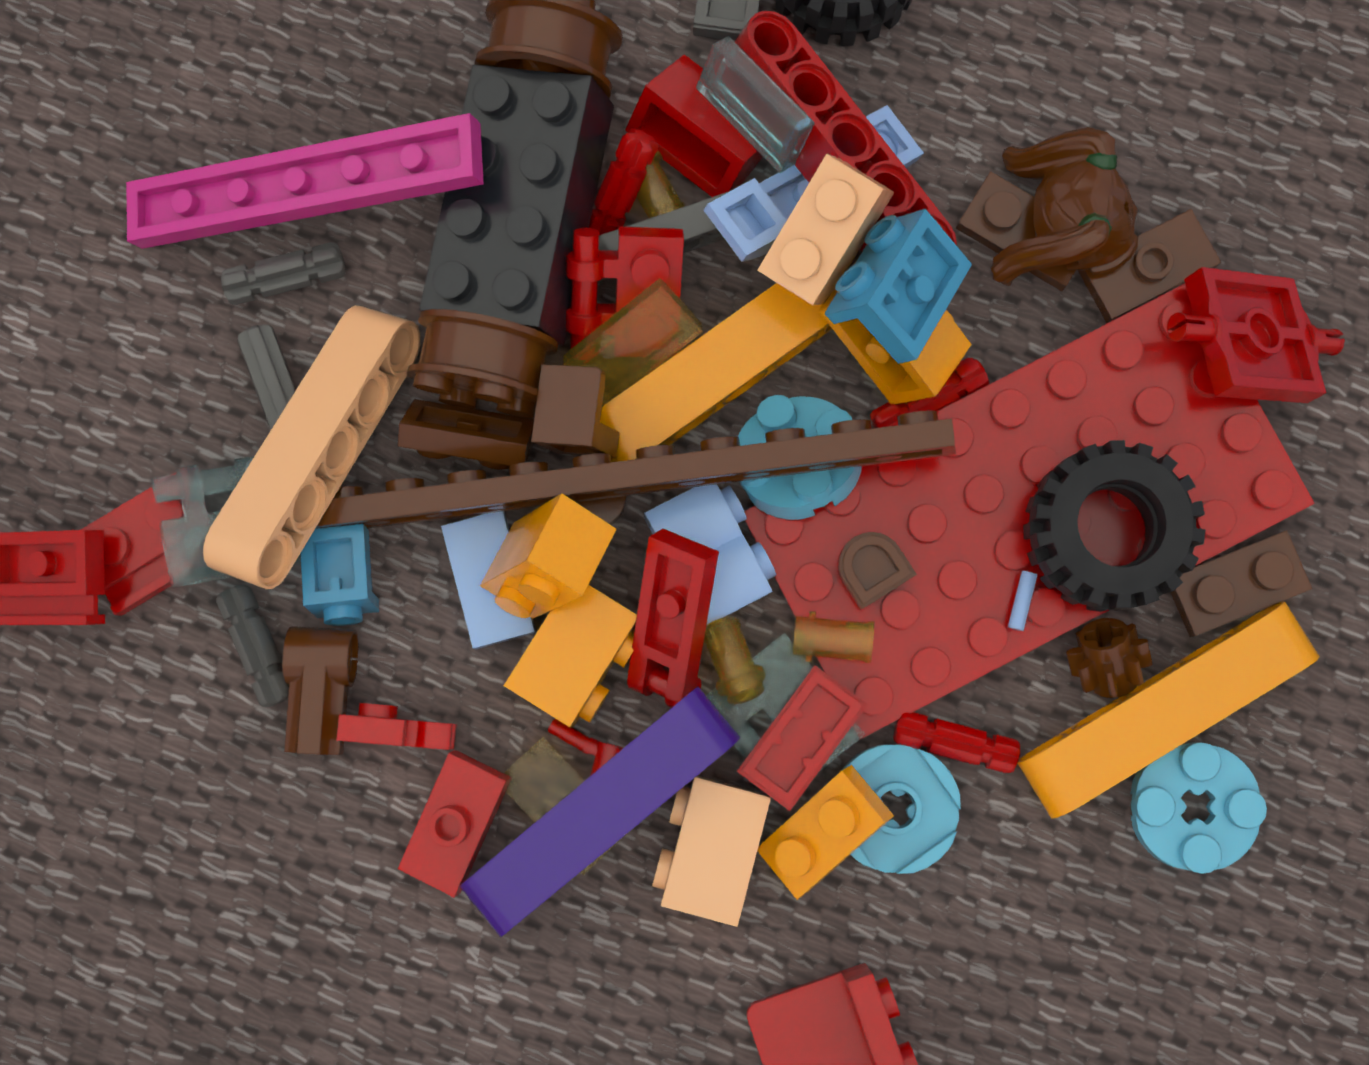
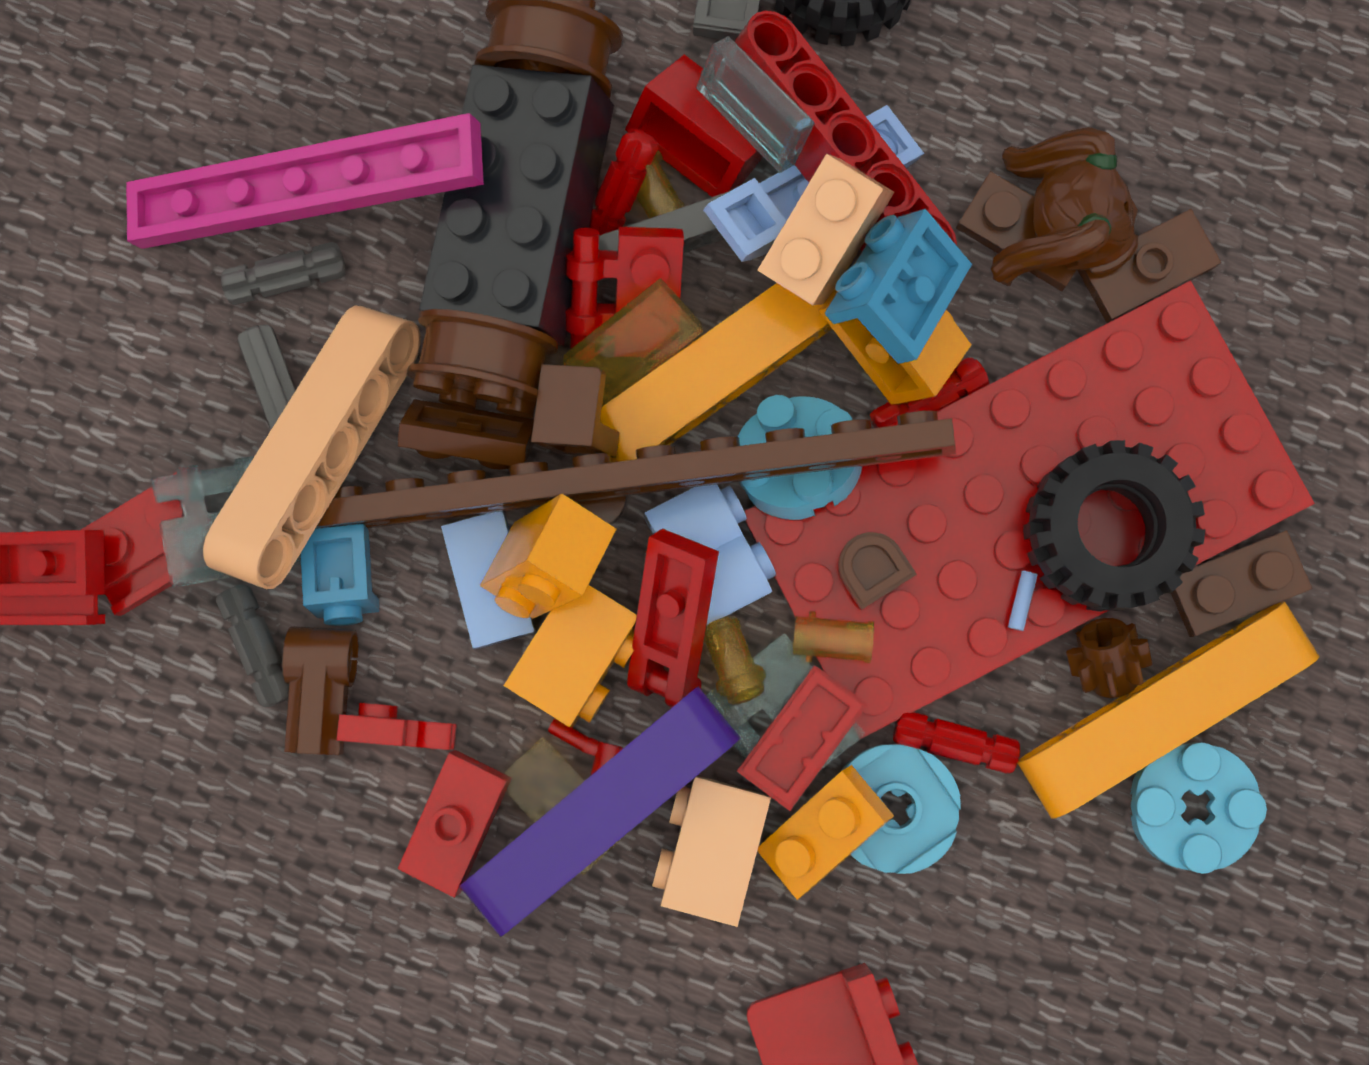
(1254, 336): red plate -> none

